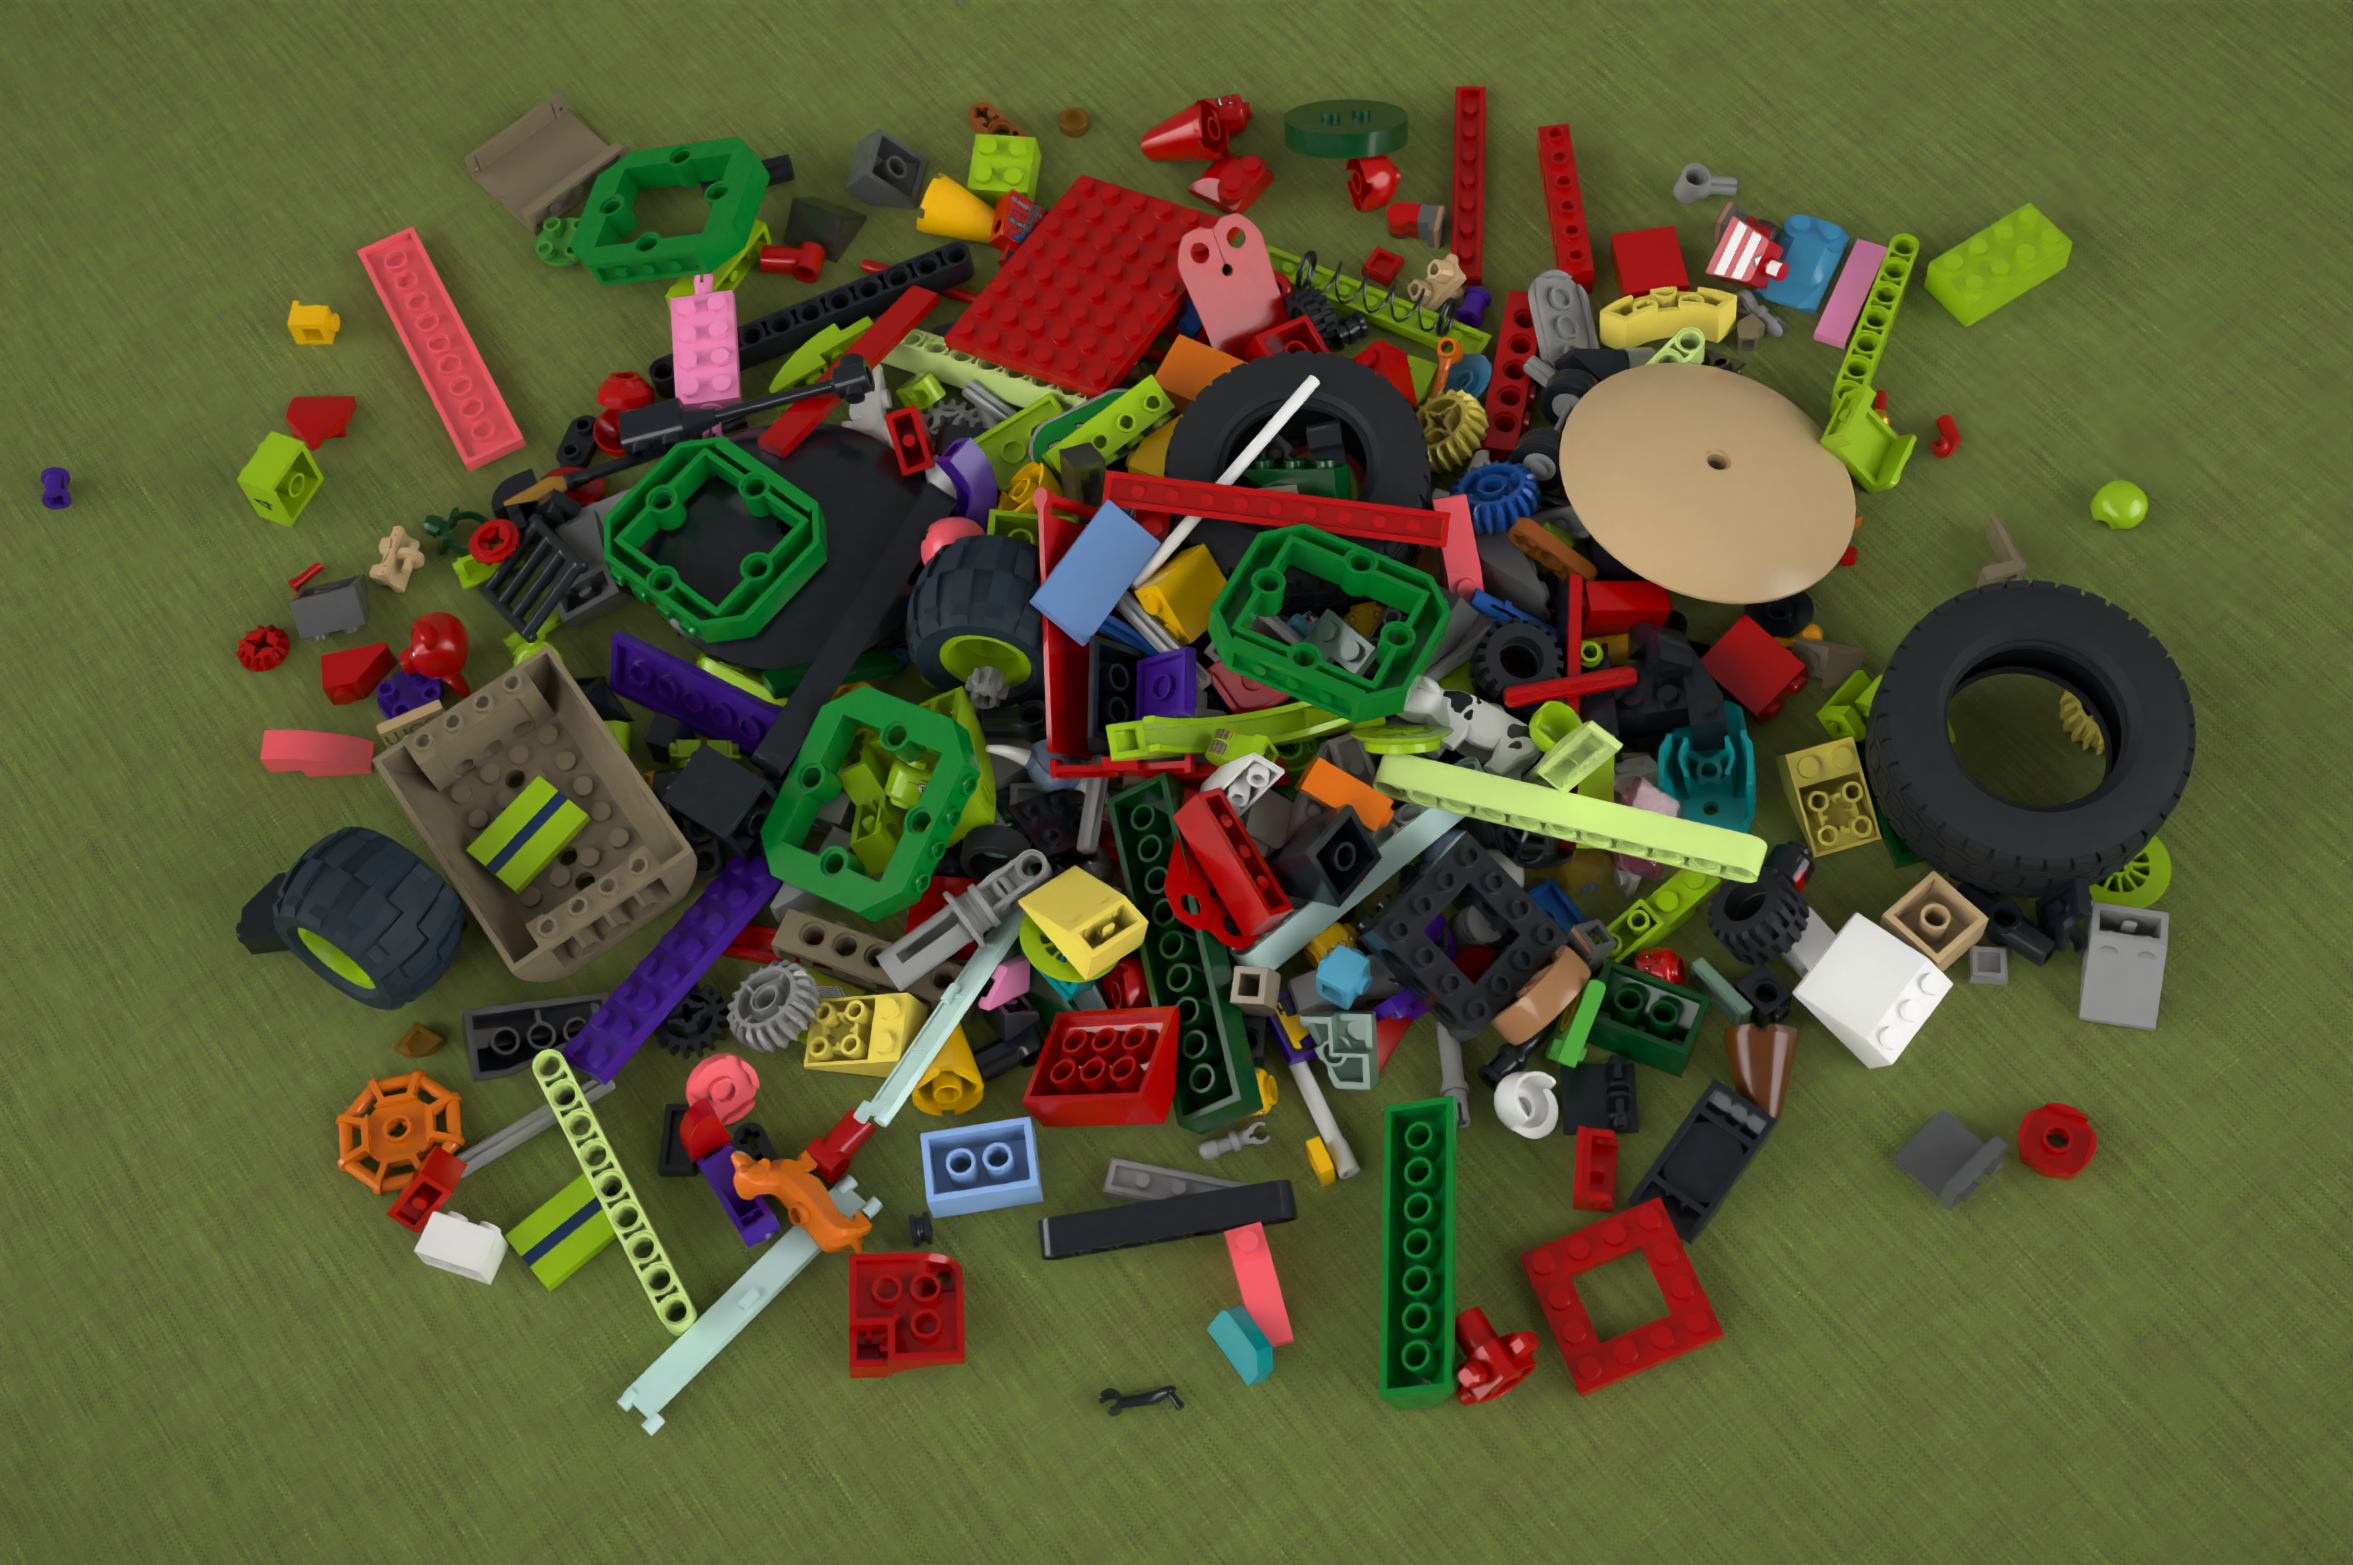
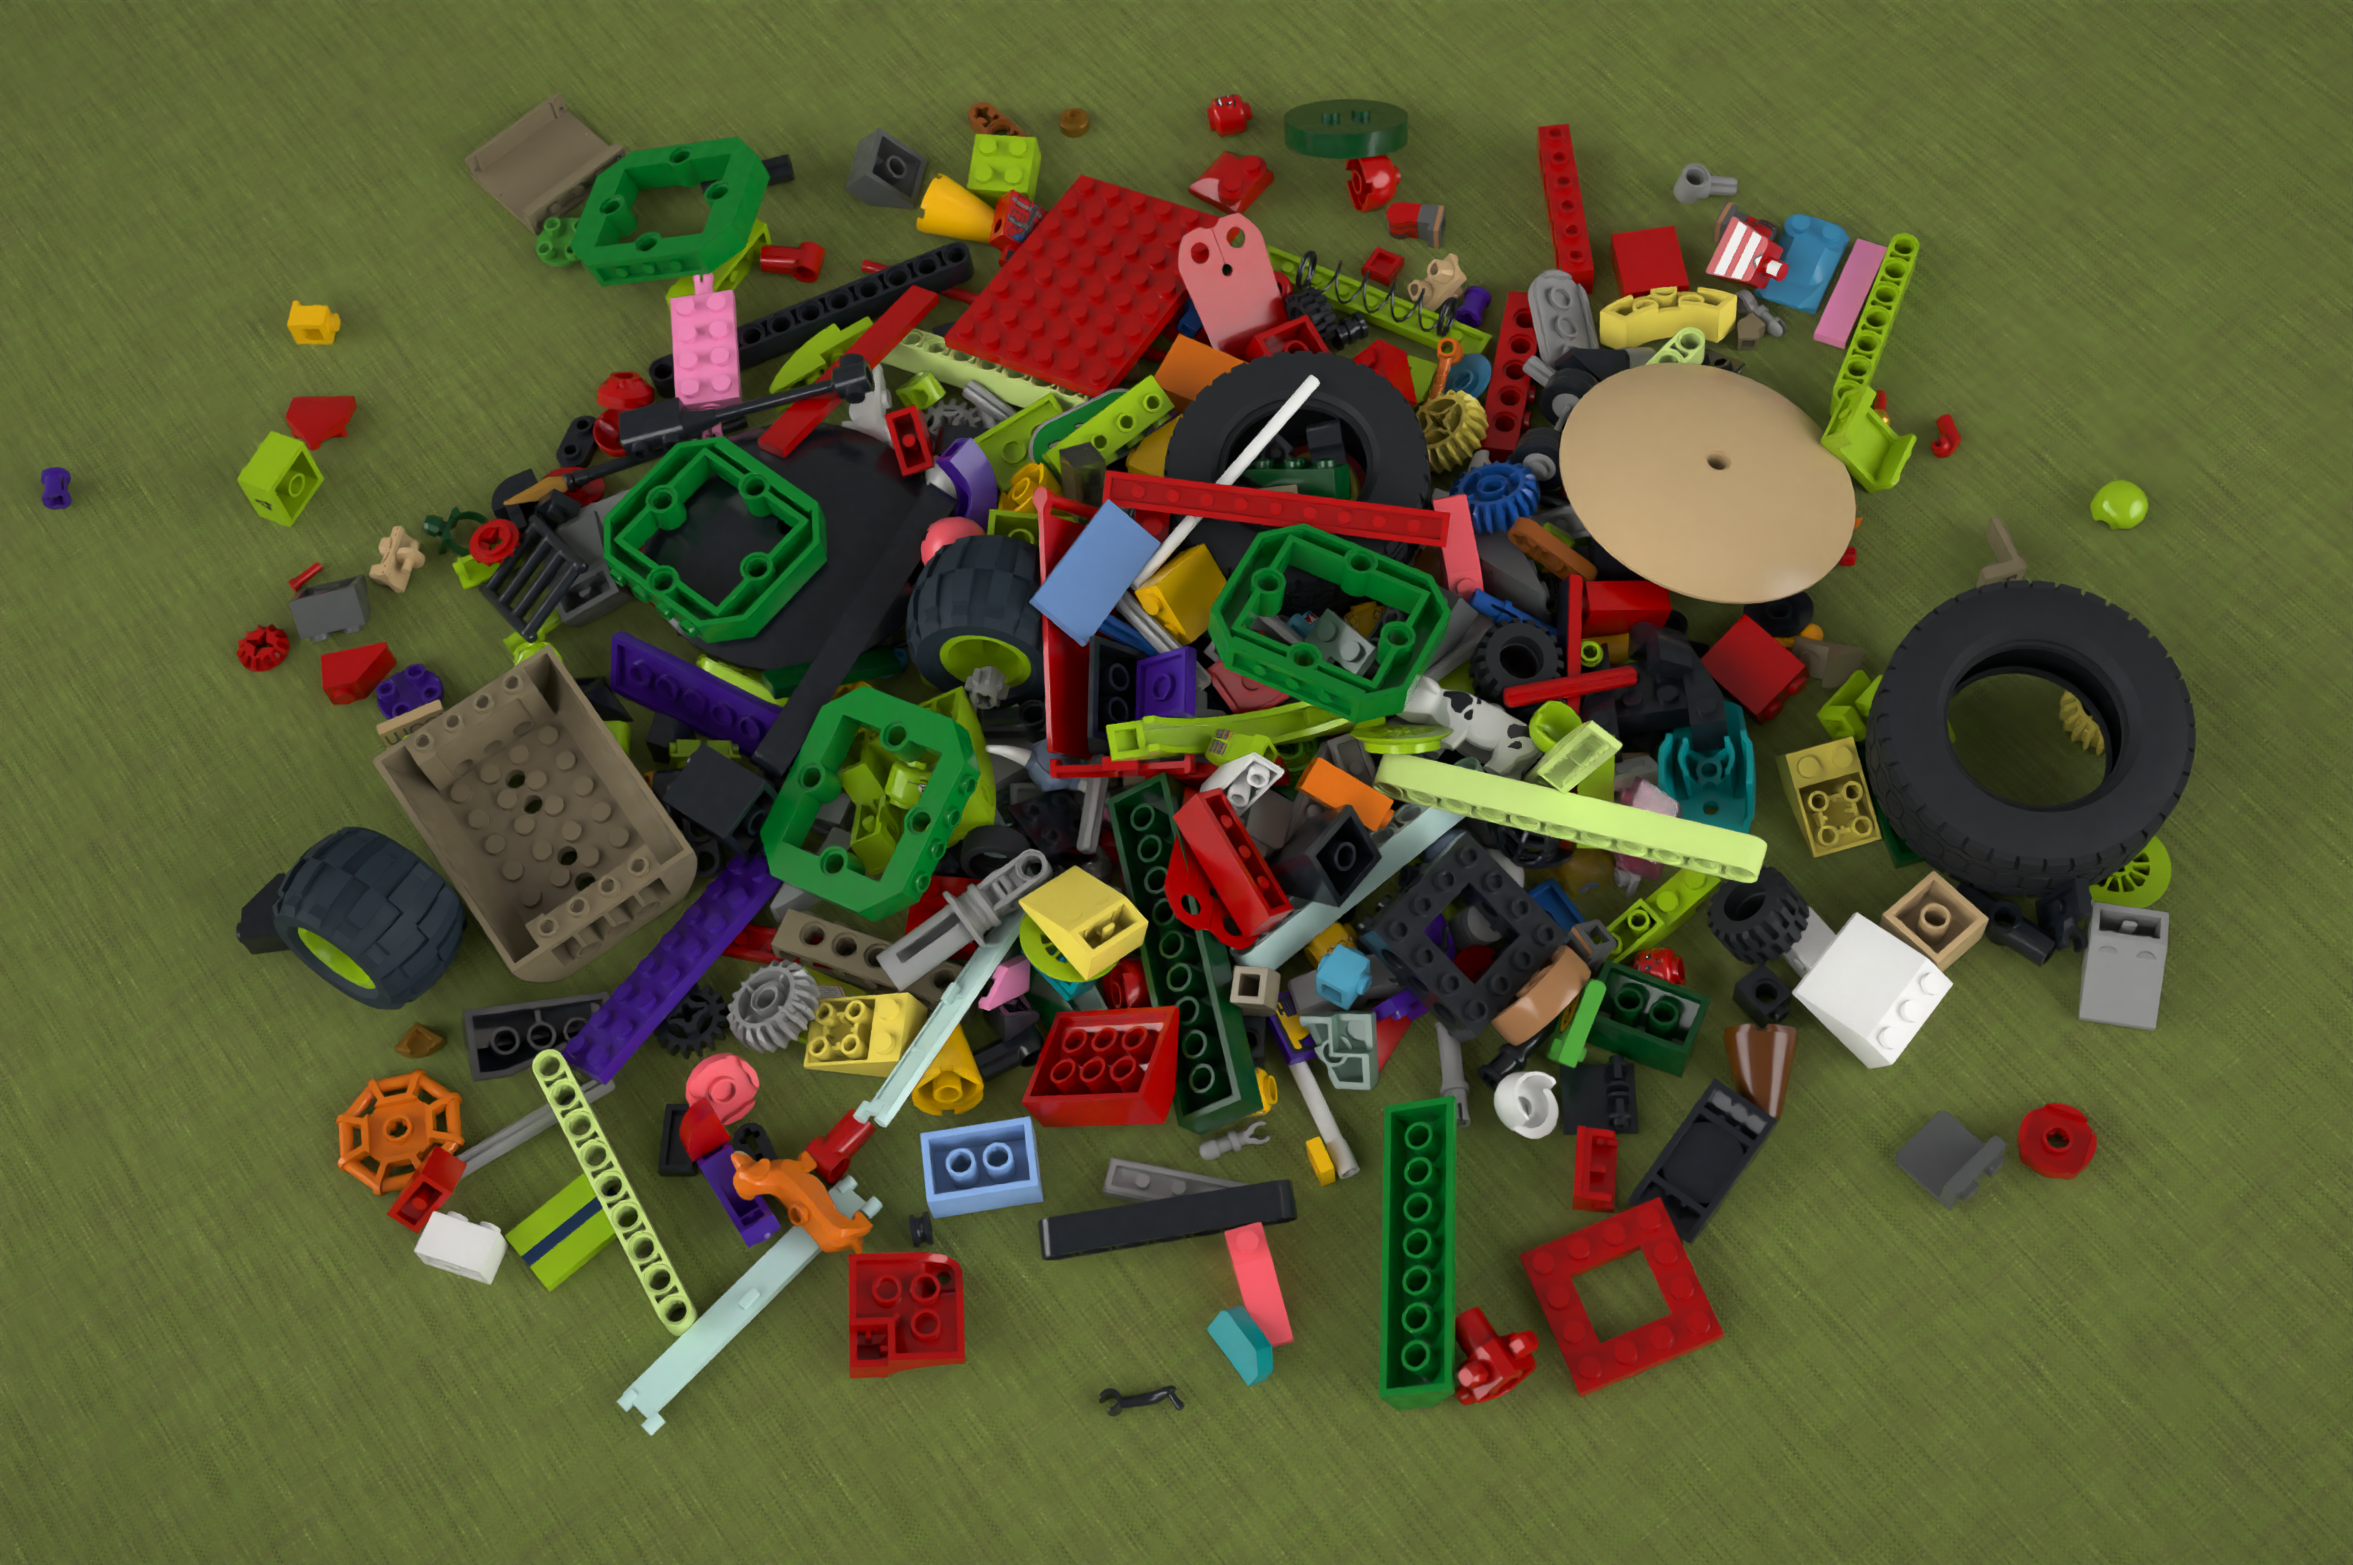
(316, 753): coral slope -> none
(438, 650): red piece -> none
(441, 349): coral plate -> none
(528, 835): lime tile -> none
(823, 224): clear smoke slope -> none
(1188, 135): red cone -> none
(1468, 181): red tile -> none
(1722, 994): sand green tile -> none
(1793, 862): black head -> none
(1987, 965): light grey tile -> none
(1997, 264): lime brick -> none

